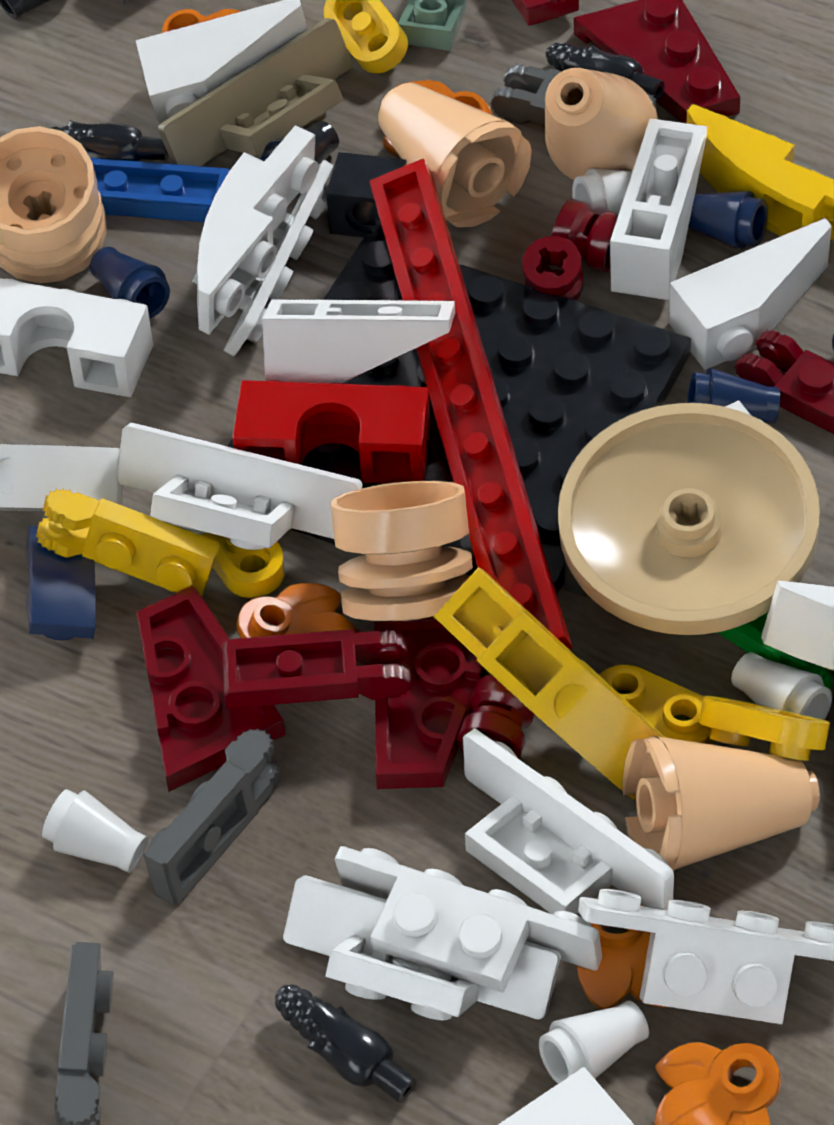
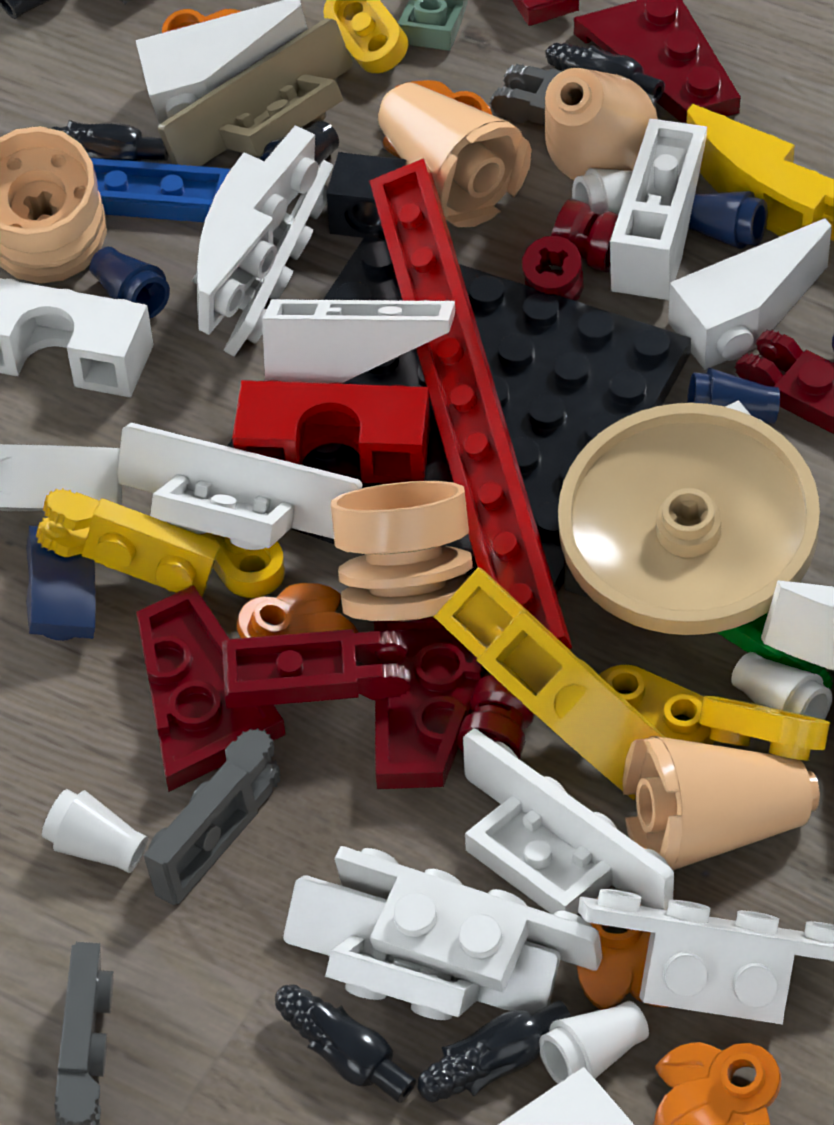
(489, 1053): none -> black piece

